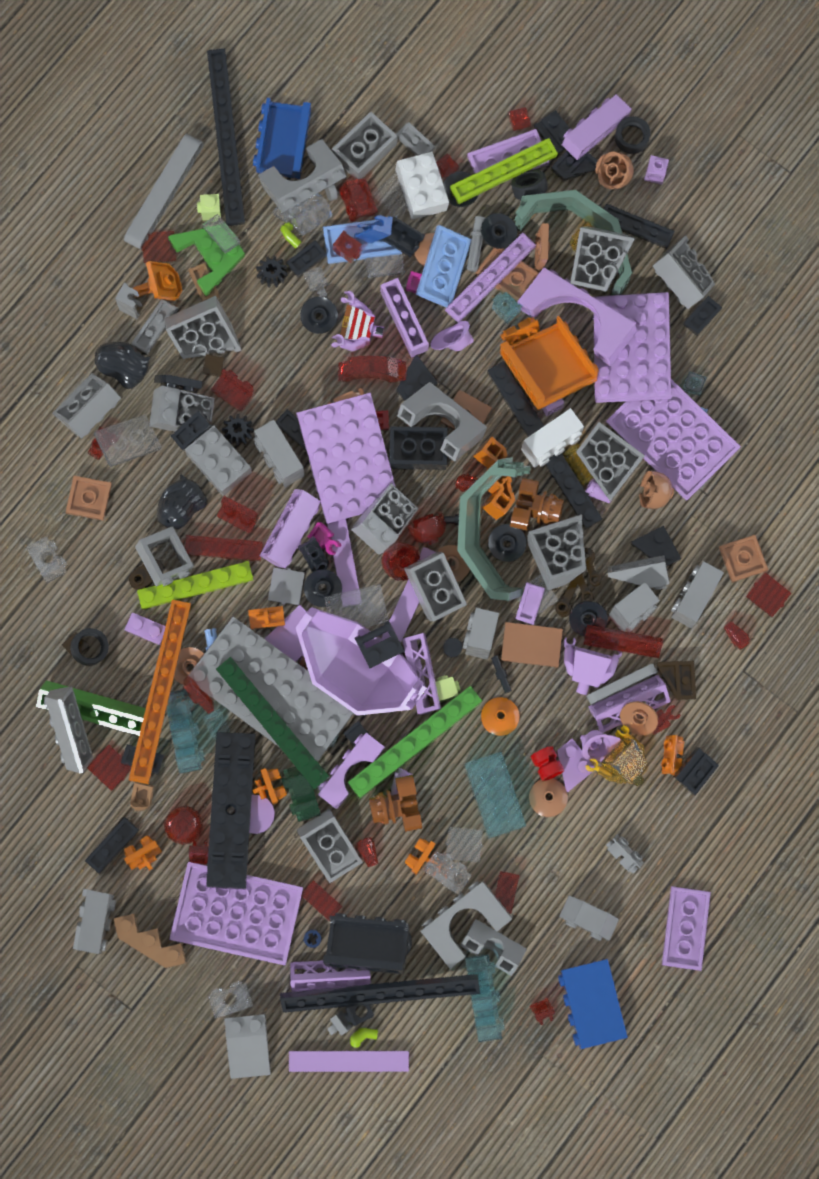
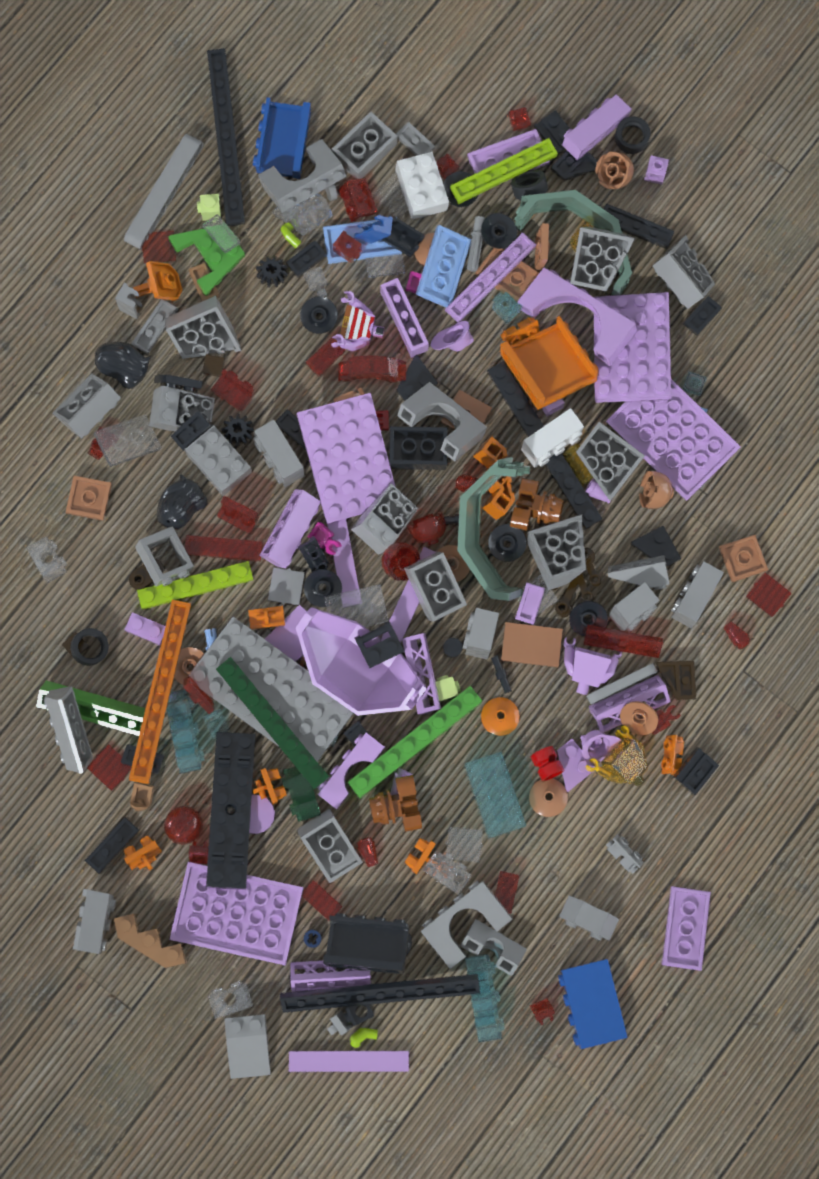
(324, 357): none -> clear red plate

